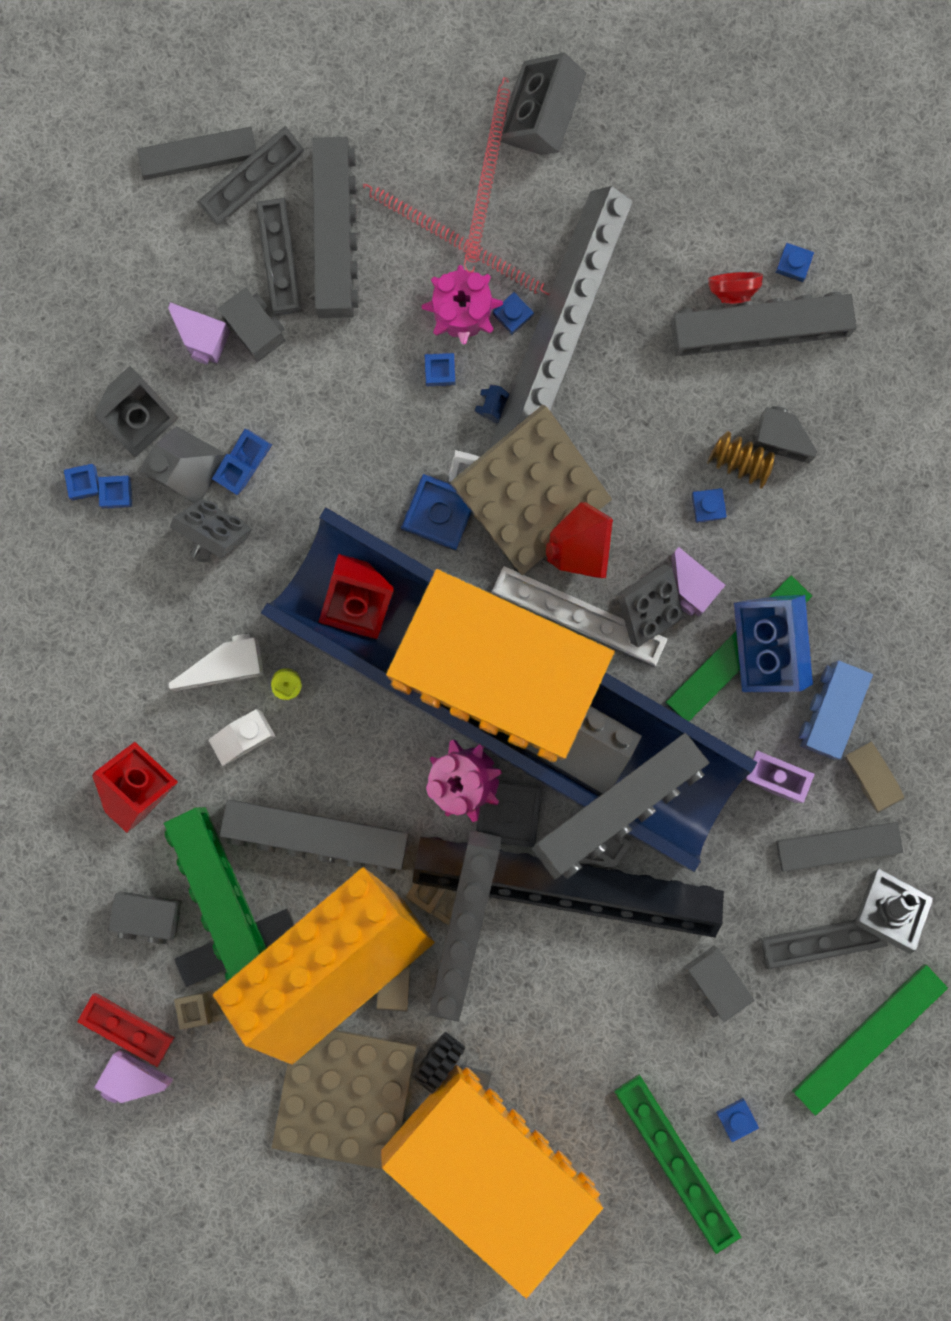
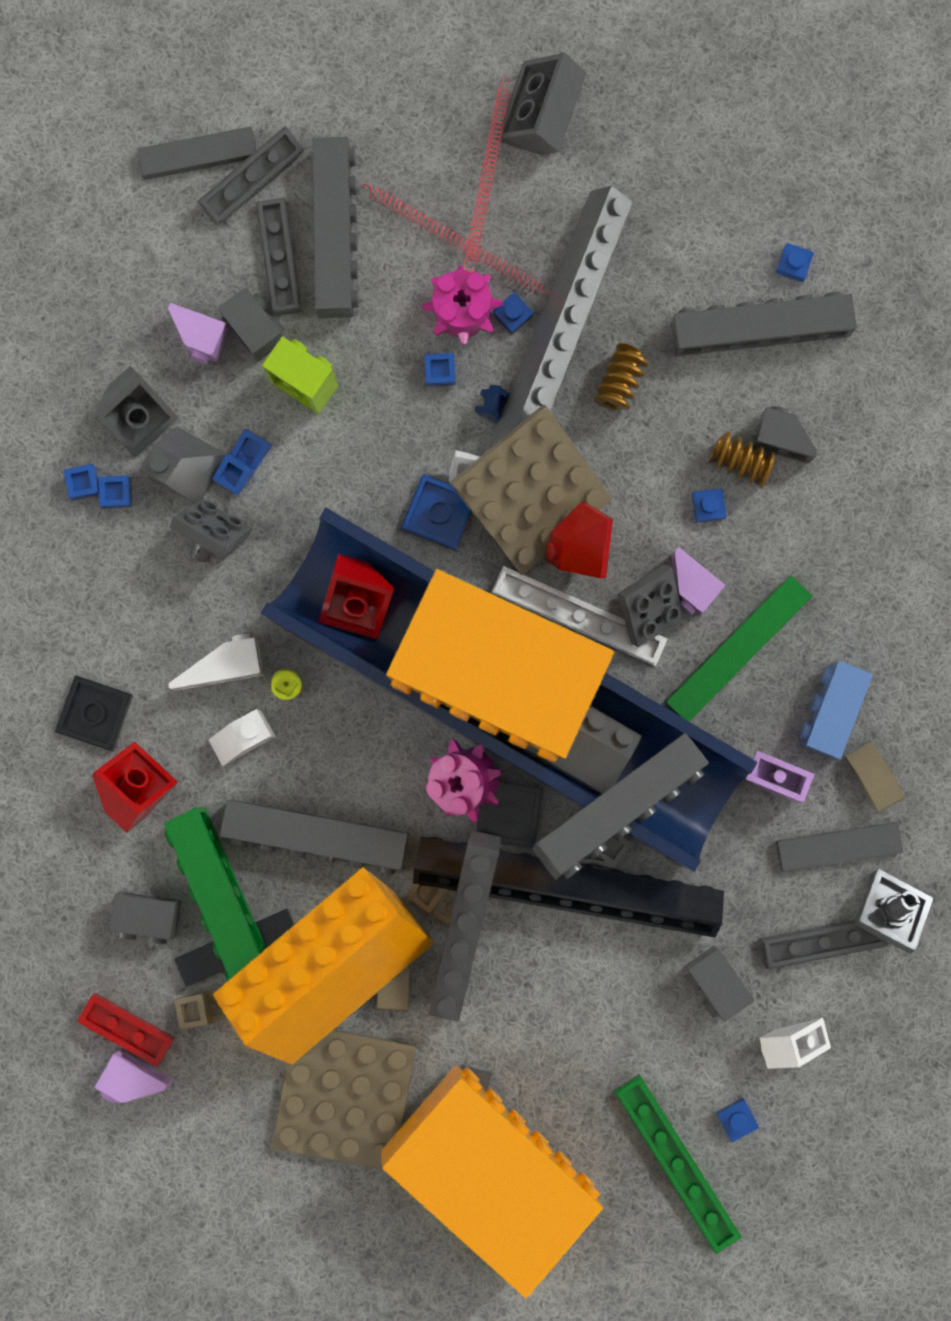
(94, 713): none -> black tile
(301, 374): none -> lime brick
(438, 1062): black tyre -> none
(621, 377): none -> pearl gold piece
(735, 286): red piece -> none
(773, 644): blue slope -> none
(795, 1044): none -> white slope
(870, 1039): green tile -> none

